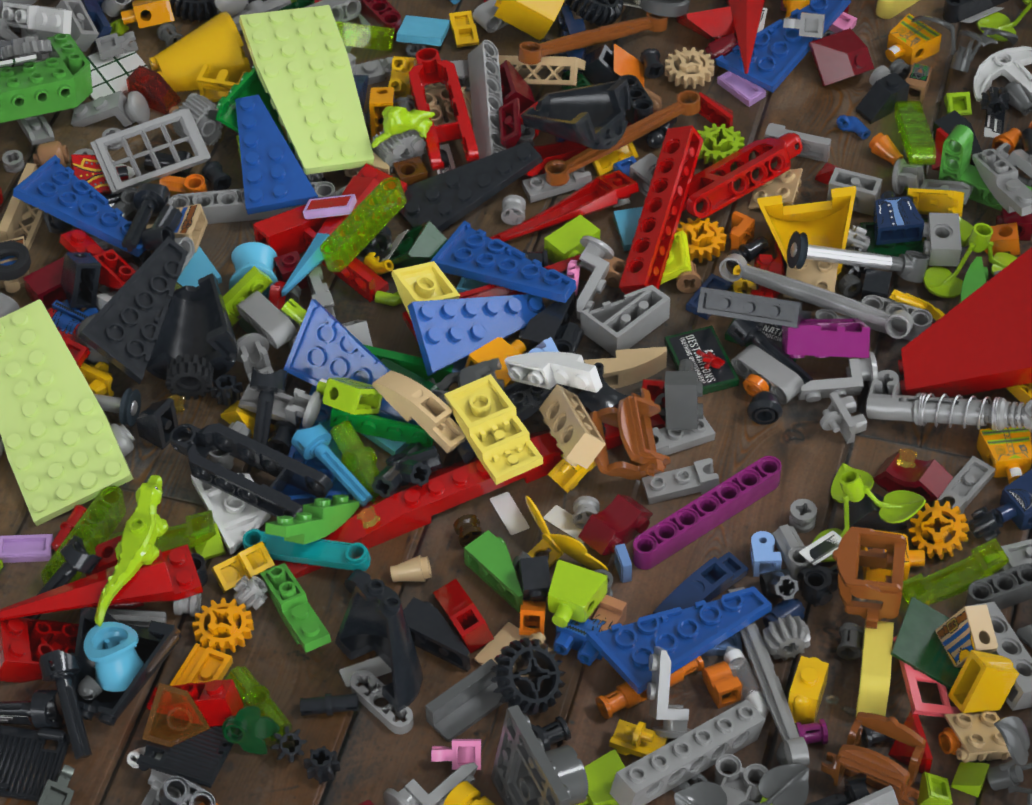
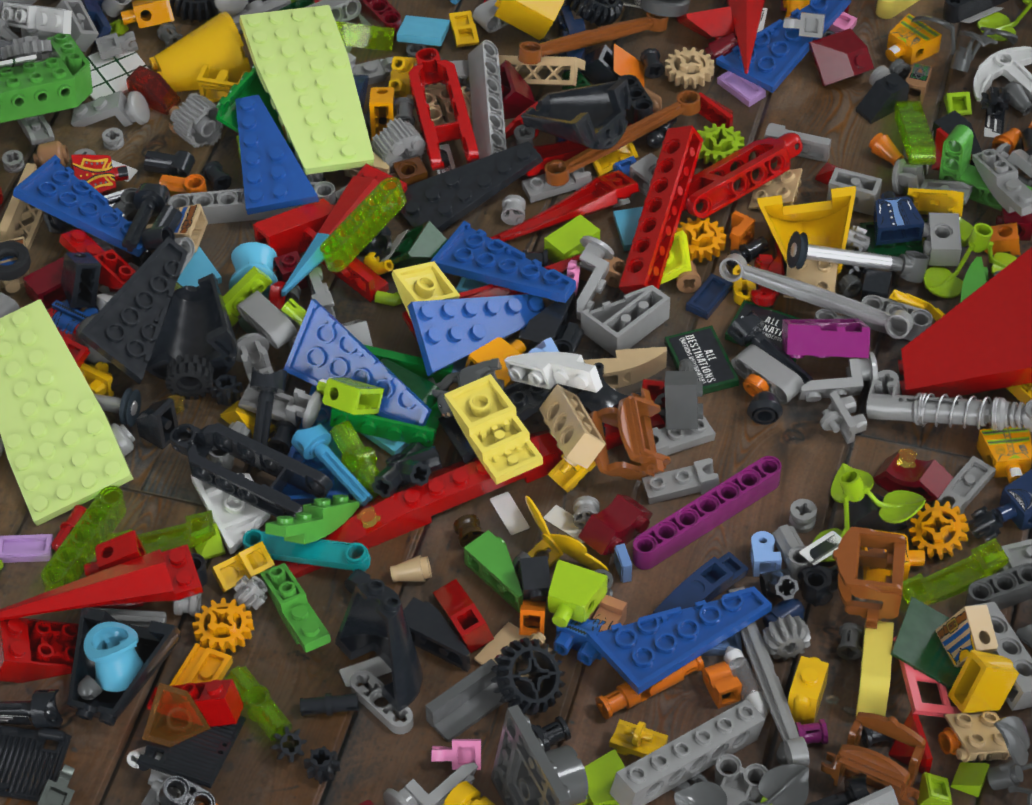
(60, 671): black piece -> none
(76, 560): black piece -> none
(108, 166): light grey piece -> none
(137, 542): lime animal -> none
(250, 729): dark green plate -> none
(330, 206): lavender tile -> none
(399, 120): lime animal -> none
(423, 406): tan slope -> none
(510, 123): dark red slope -> none
(674, 716): light grey piece -> none
(711, 360): red plant -> none
(751, 307): fence -> none
(853, 124): blue arm -> none

